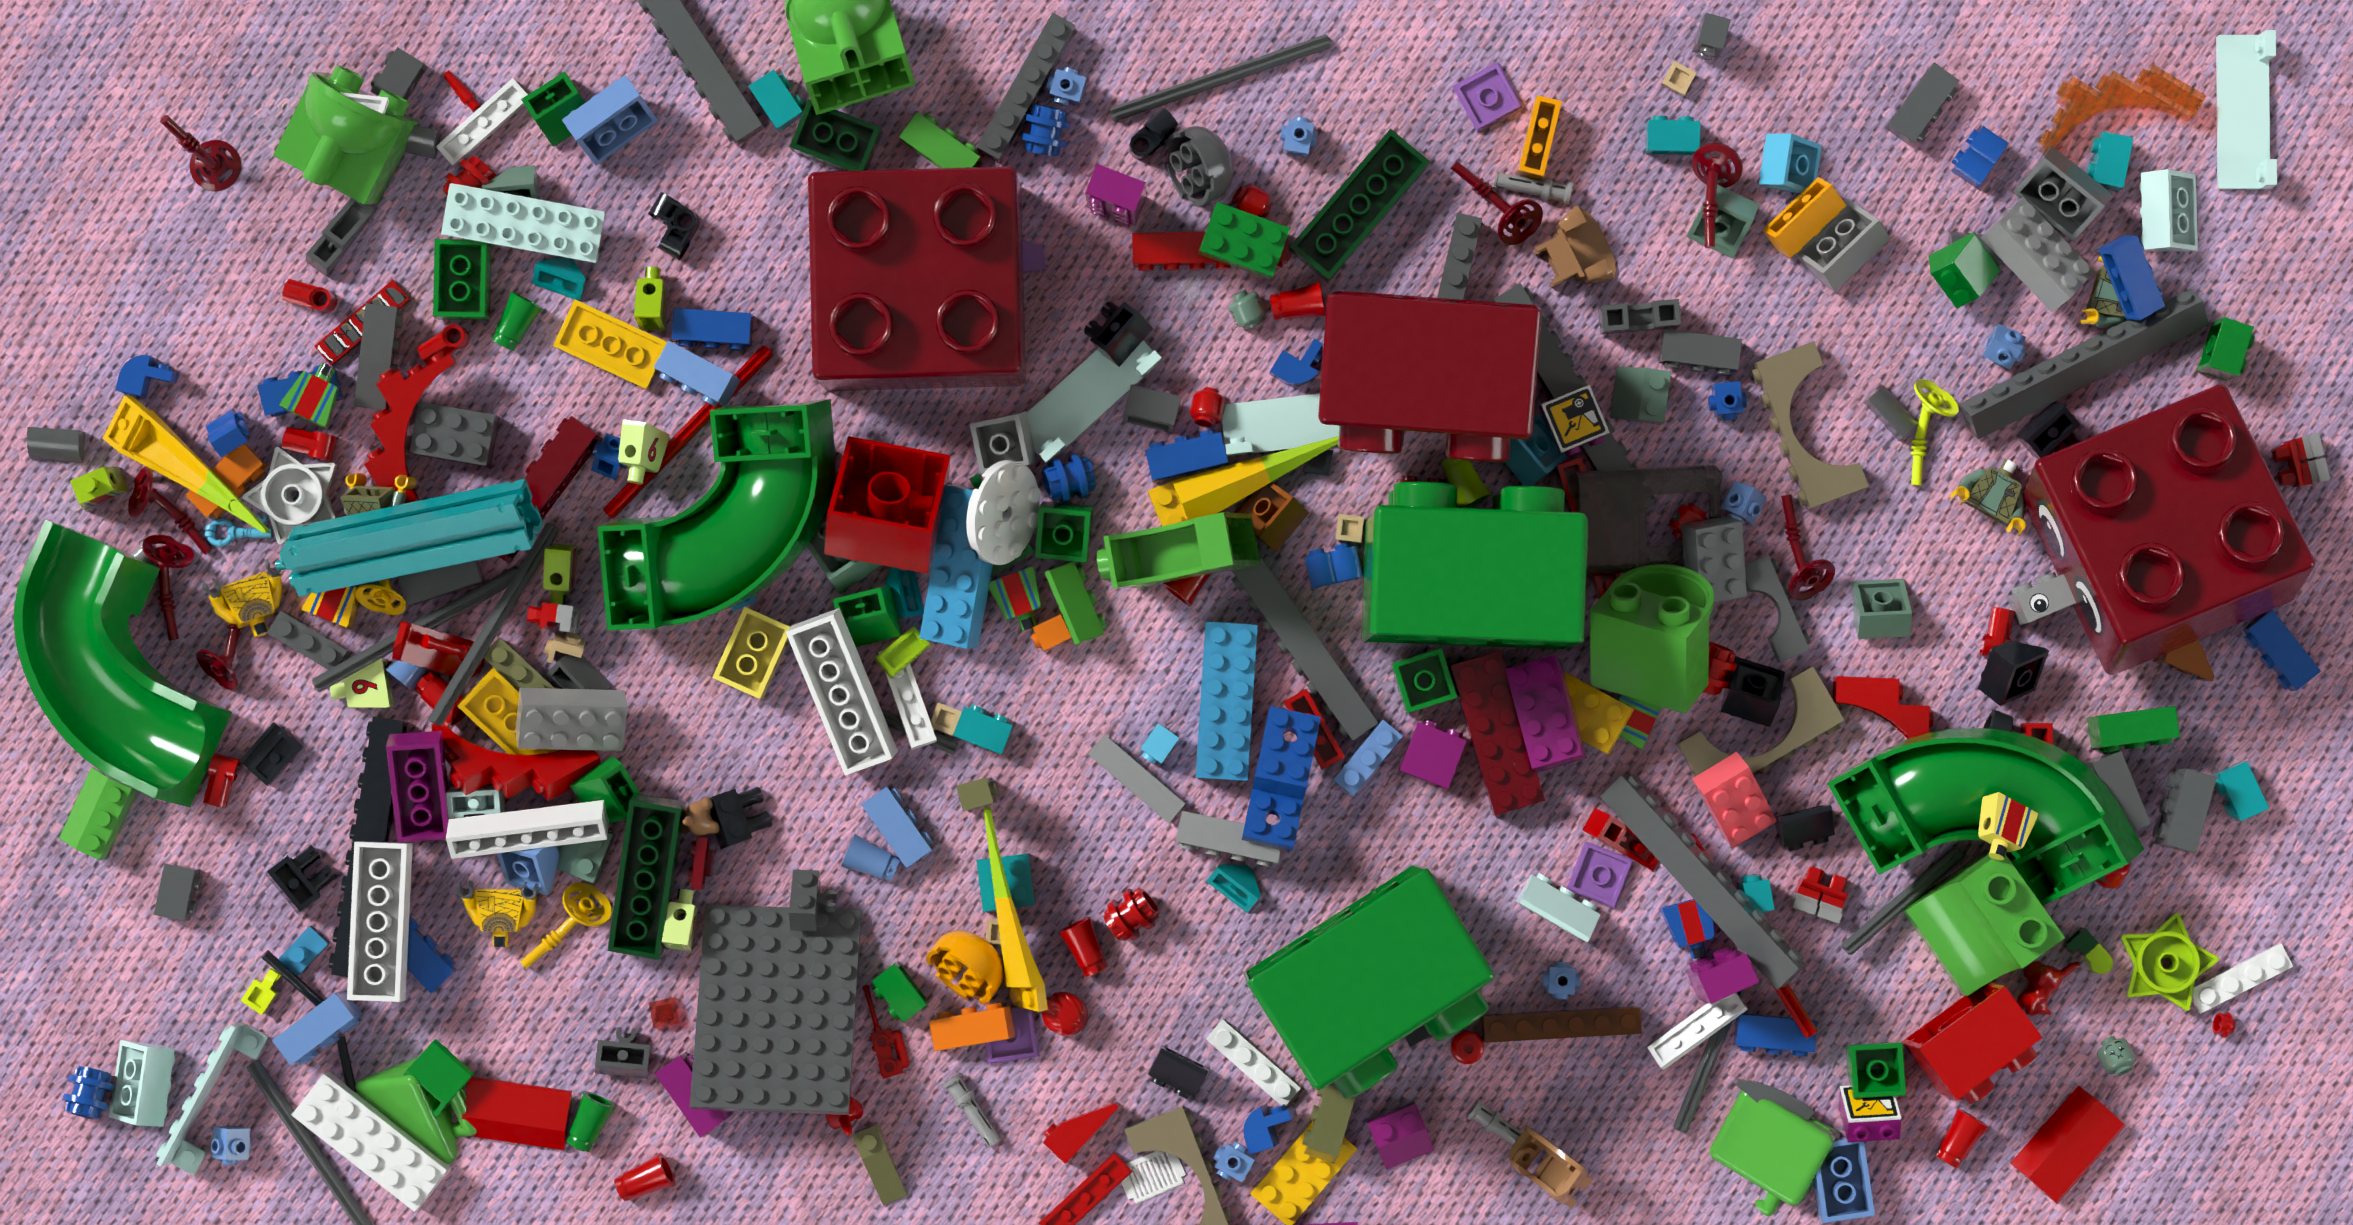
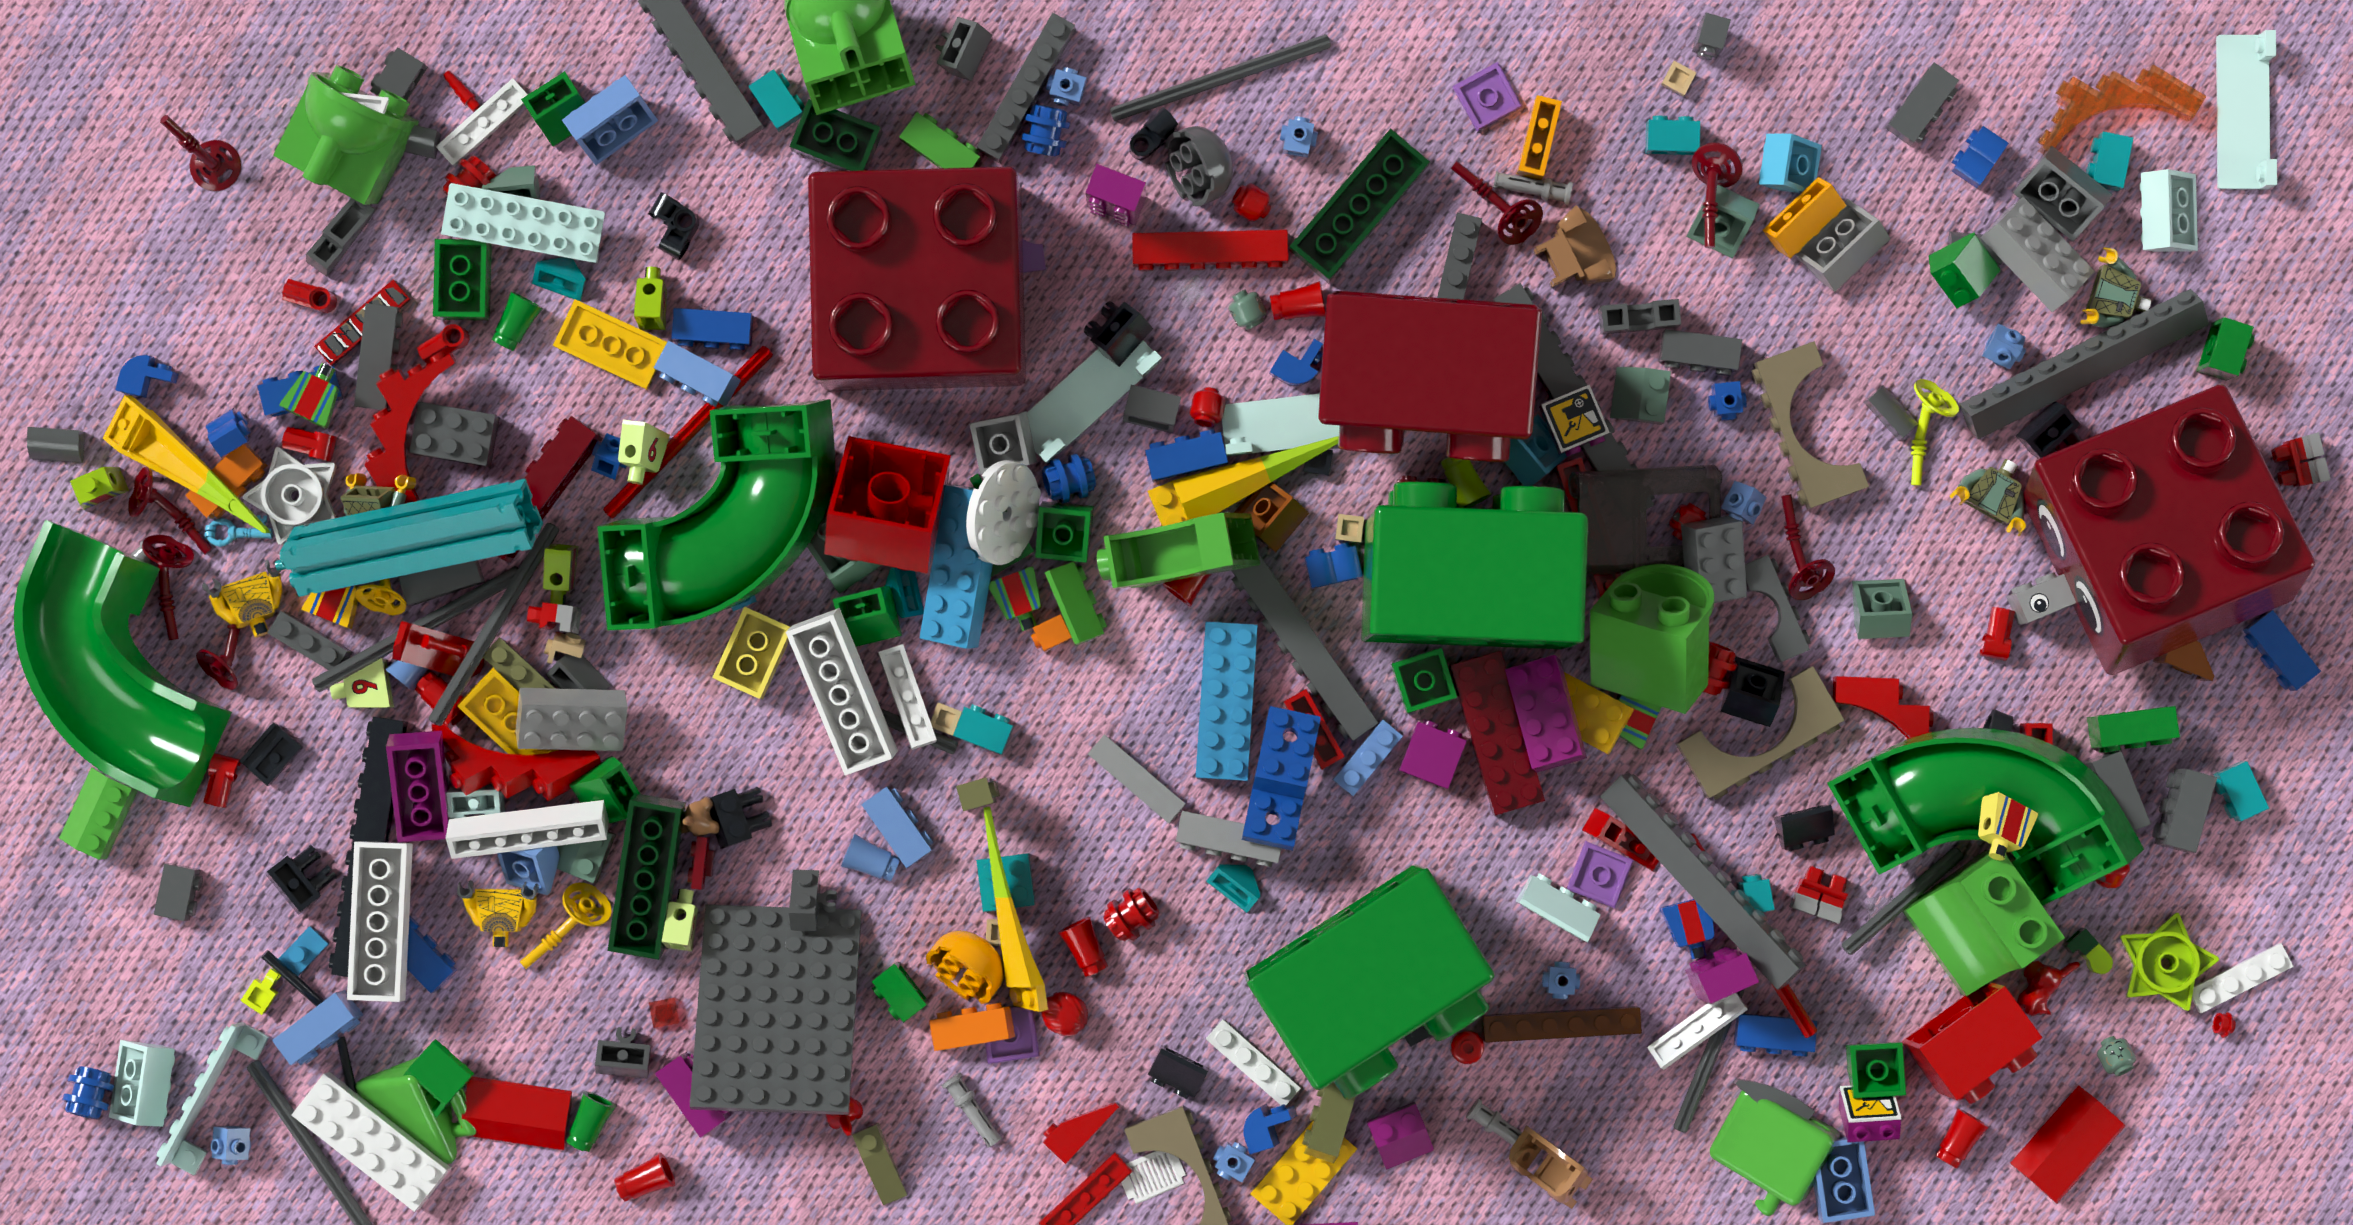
(881, 1041): red piece -> none
(902, 652): lime tile -> none
(963, 48): none -> dark grey brick
(1158, 744): medium azure brick -> none
(1244, 241): green brick -> none
(1734, 800): coral brick -> none
(2012, 671): black slope -> none
(2131, 277): blue brick -> none

